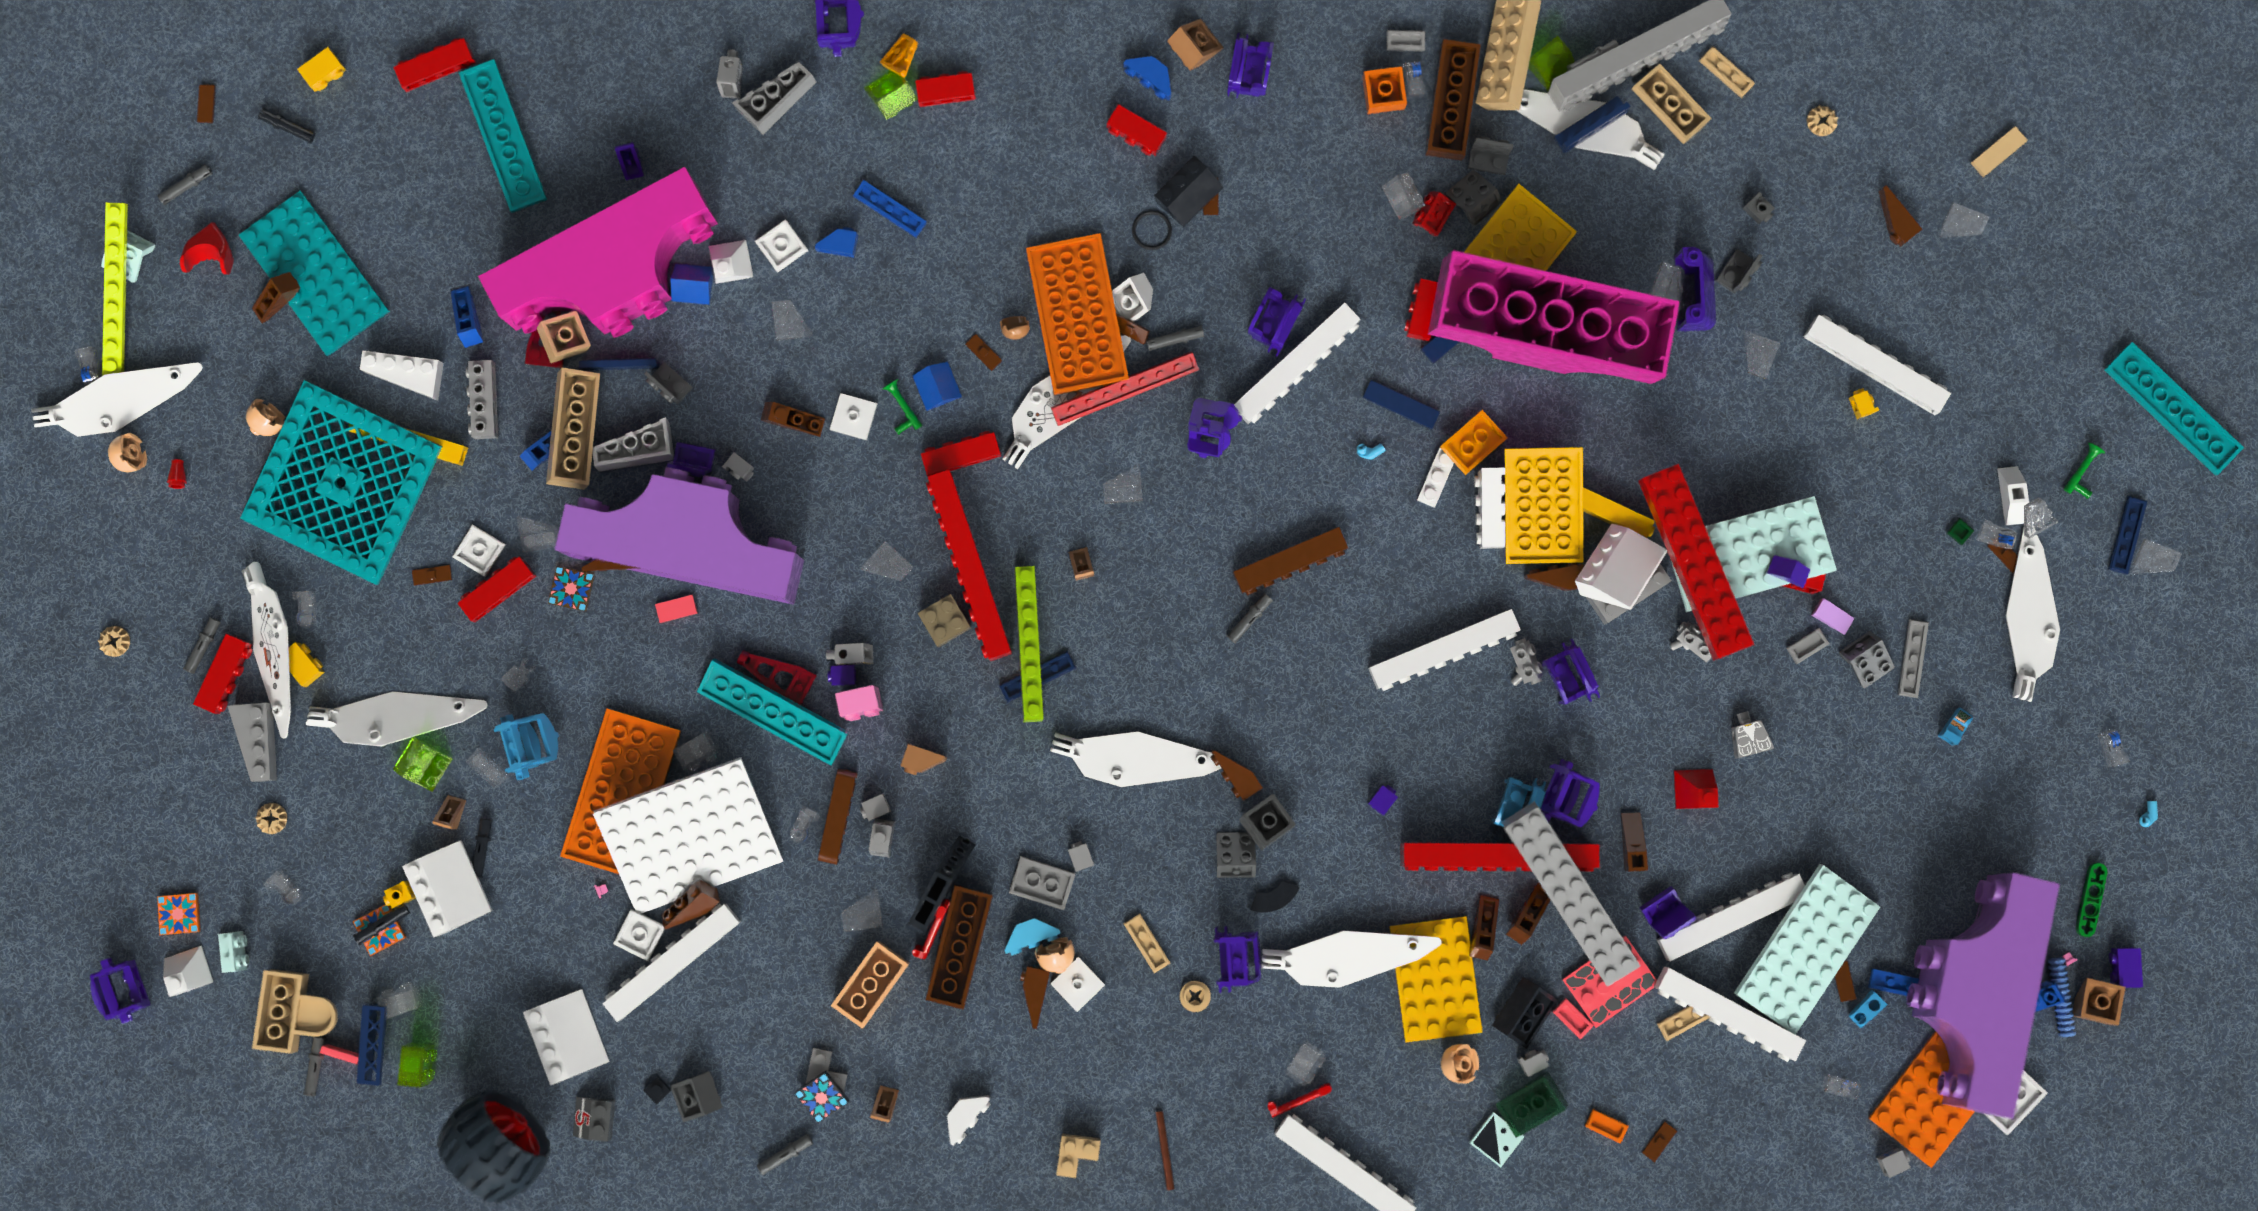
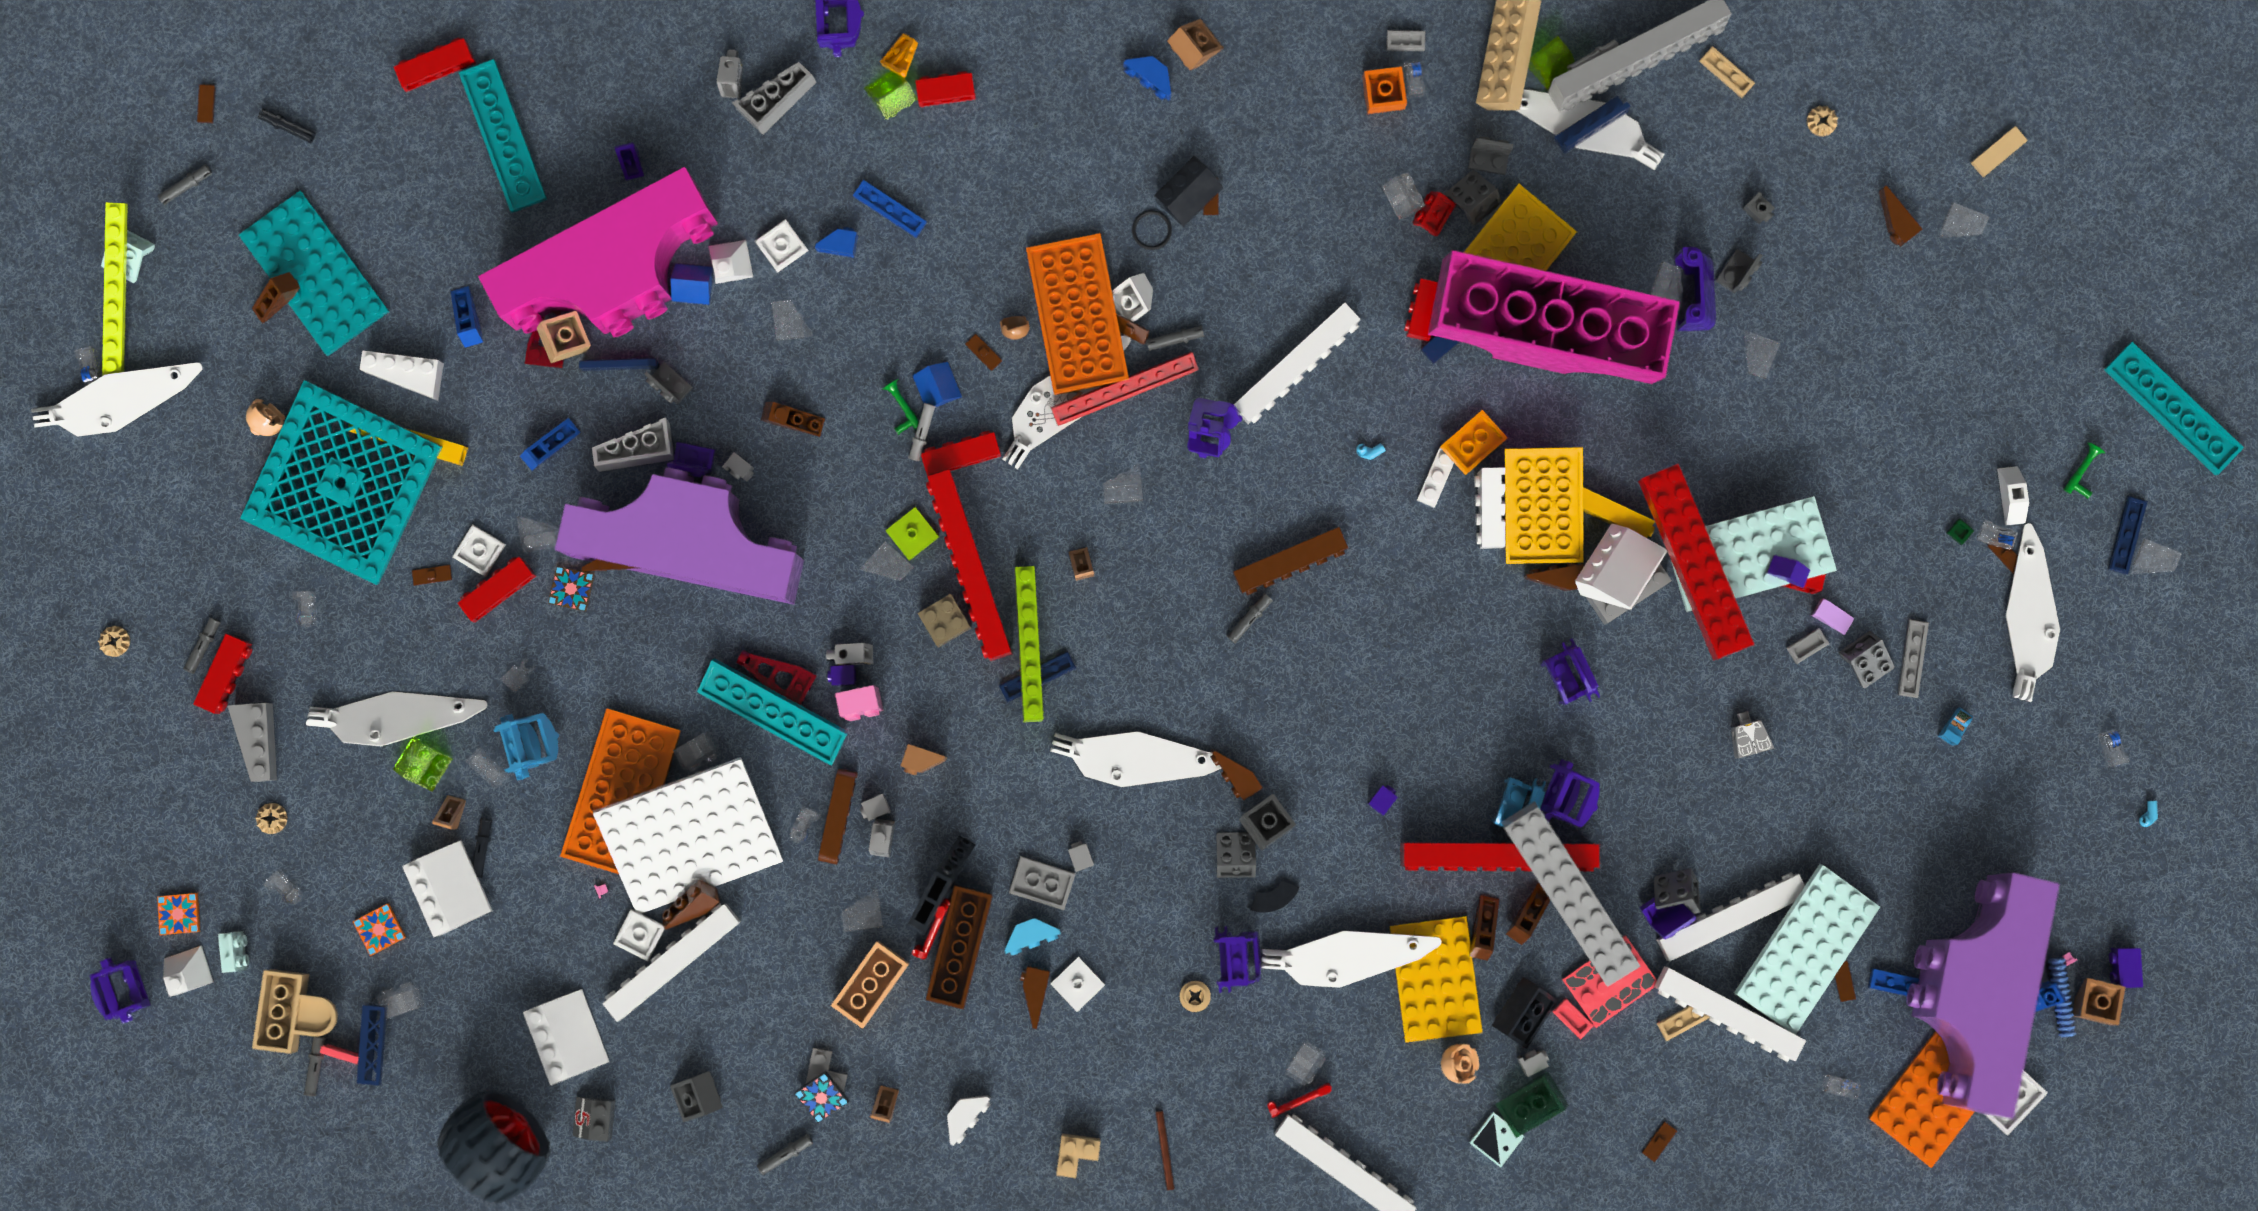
(125, 451): light nougat cylinder -> none
(177, 475): red cone -> none
(208, 245): red animal -> none
(270, 644): white wing -> none
(302, 665): yellow brick -> none
(321, 70): yellow brick -> none
(374, 928): black pin -> none
(405, 894): yellow brick -> none
(416, 1065): clear neon green brick -> none
(482, 399): light grey brick -> none
(573, 428): tan brick -> none
(657, 1090): black plate -> none
(676, 608): coral tile -> none
(853, 416): white plate -> none
(912, 533): none -> lime plate
(921, 433): none -> light grey pin
(1056, 956): light nougat cylinder -> none
(1136, 130): red brick -> none
(1146, 943): tan tile -> none
(1253, 67): dark purple animal -> none
(1276, 320): dark purple animal -> none
(1401, 404): dark blue tile -> none
(1444, 649): white brick -> none
(1453, 99): reddish brown brick -> none
(1527, 665): light grey brick -> none
(1606, 1126): orange tile -> none
(1633, 842): reddish brown slope -> none
(1671, 103): tan brick -> none
(1677, 889): none -> dark grey bracket
(1691, 638): light grey brick -> none
(1695, 789): red slope -> none
(1862, 403): yellow brick -> none
(1867, 1009): dark azure leg -> none
(1877, 364): white brick -> none
(1894, 1162): light grey brick -> none
(2037, 518): clear wing -> none
(2093, 900): green beam -> none

